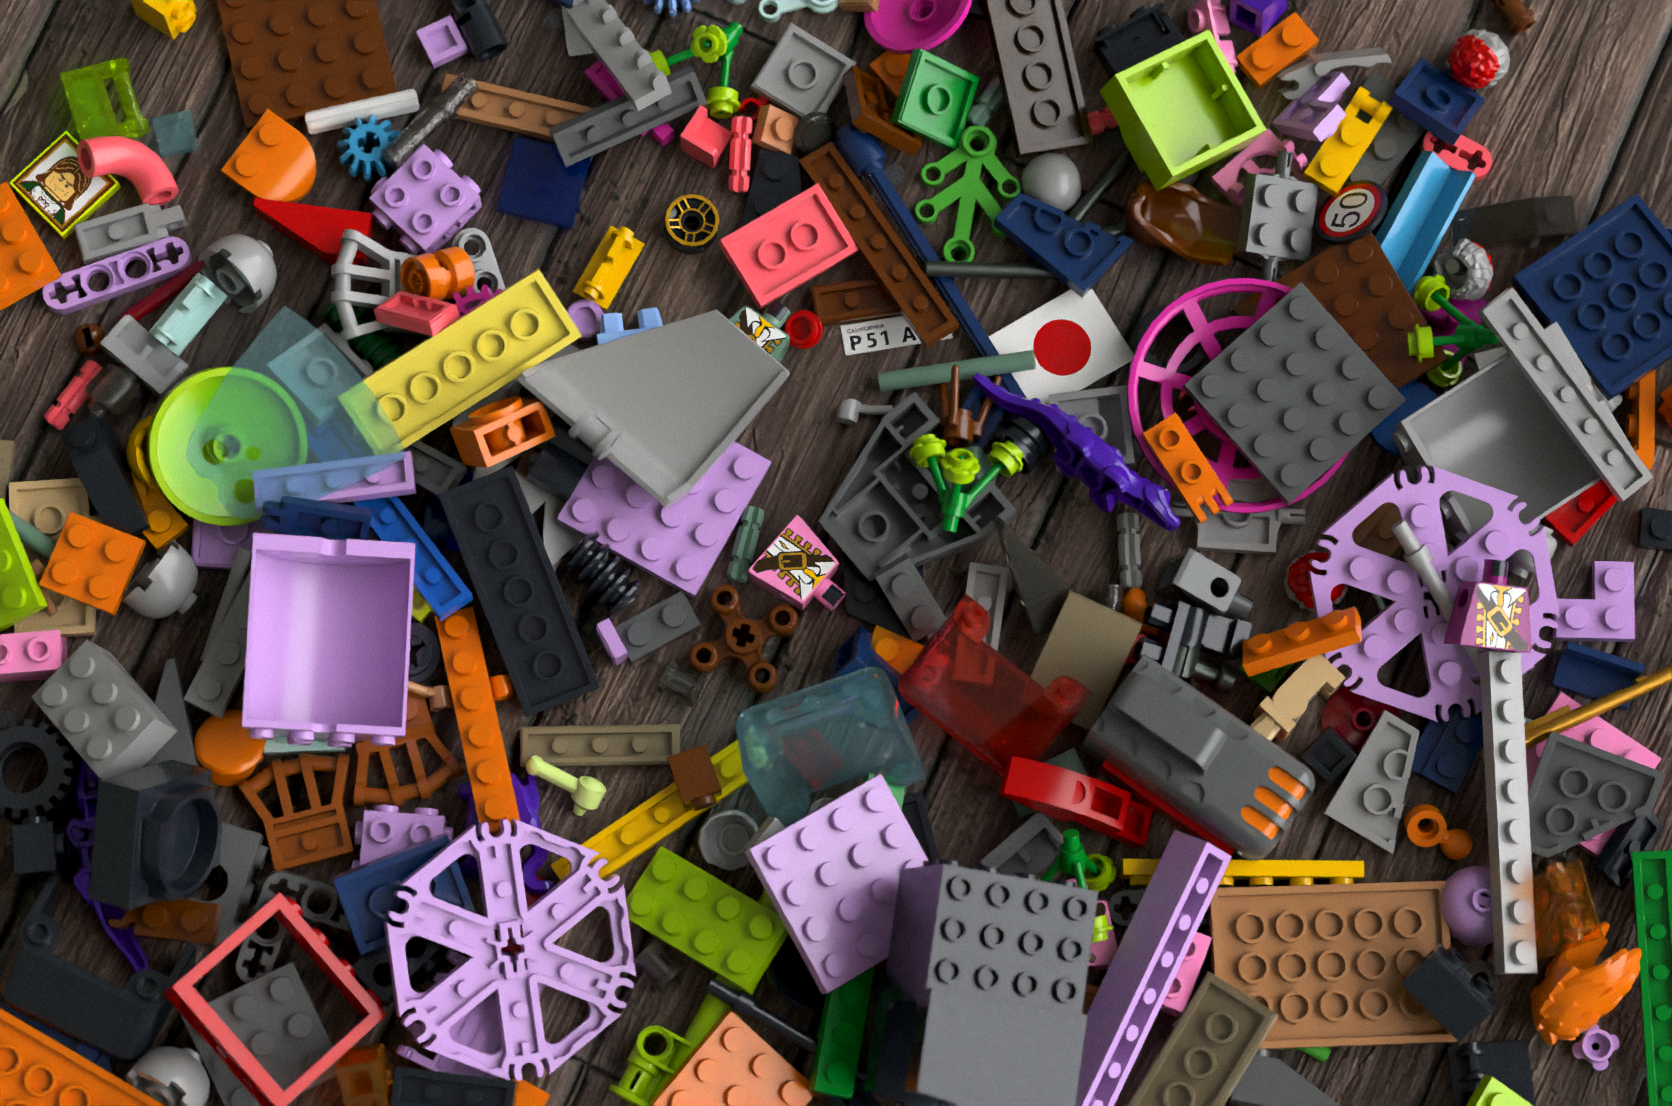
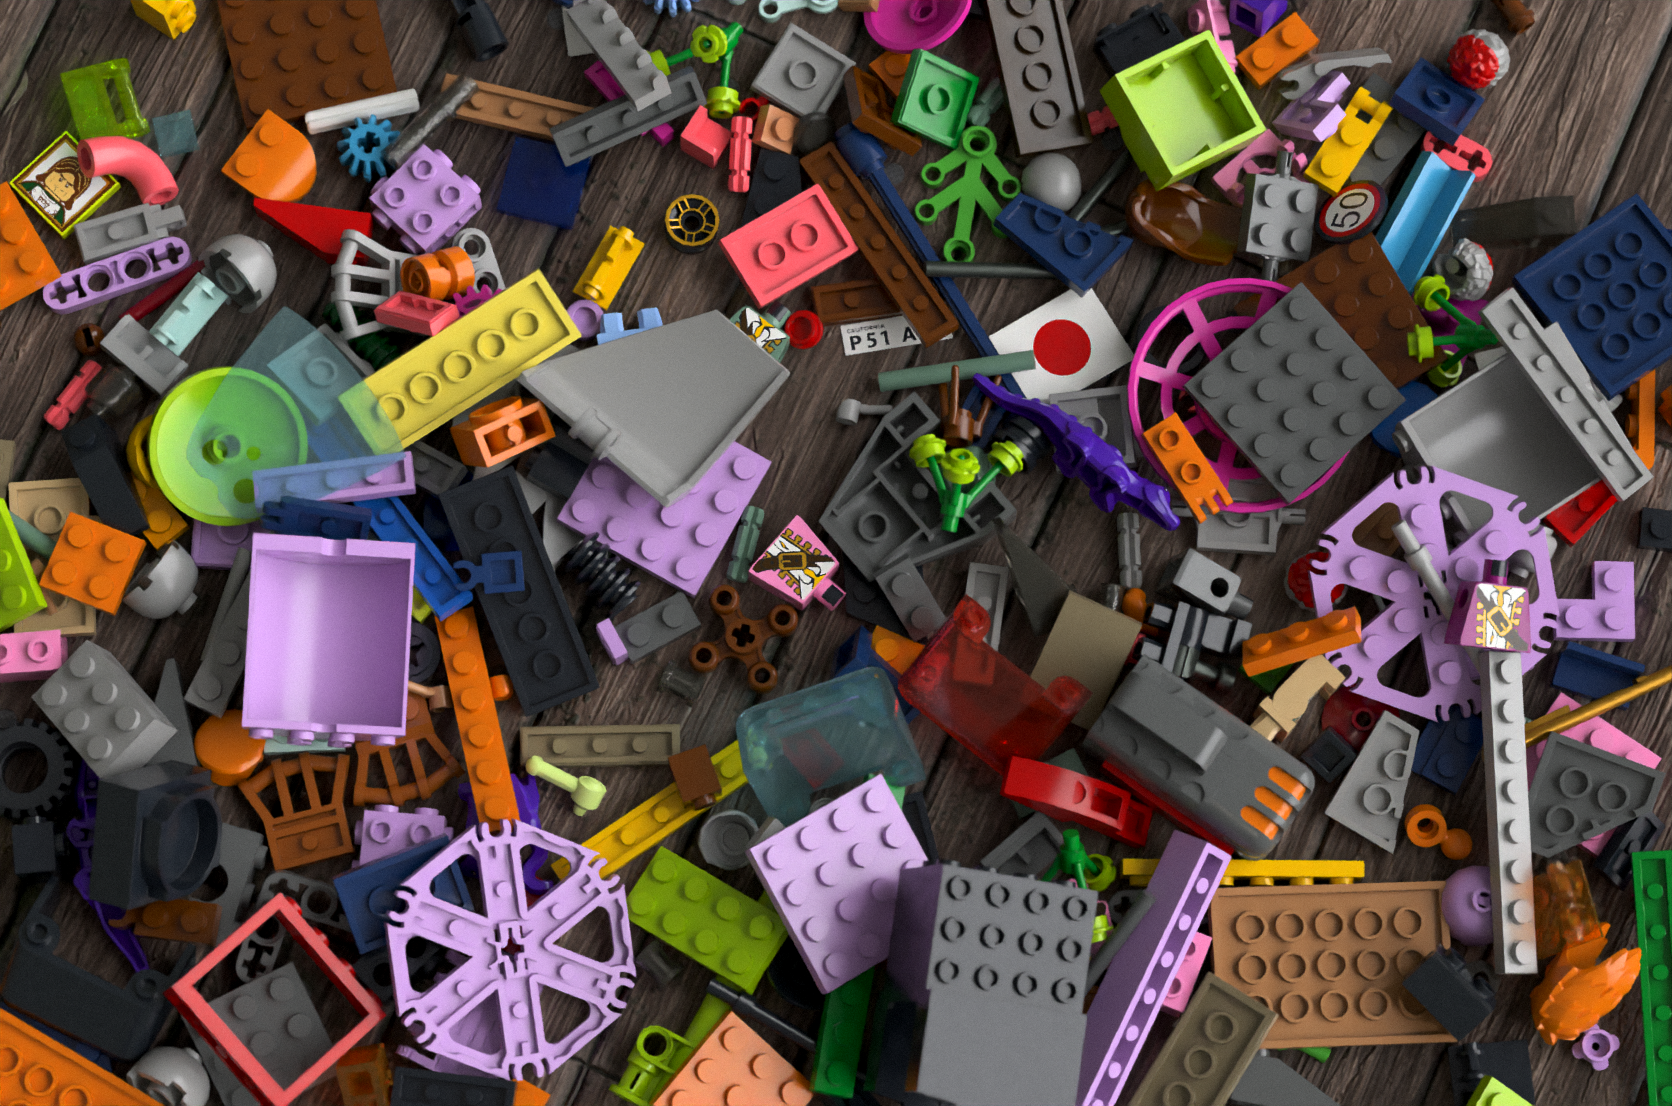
(442, 41): lavender plate -> none
(498, 572): none -> dark blue plate
(1118, 937): none -> dark grey bar

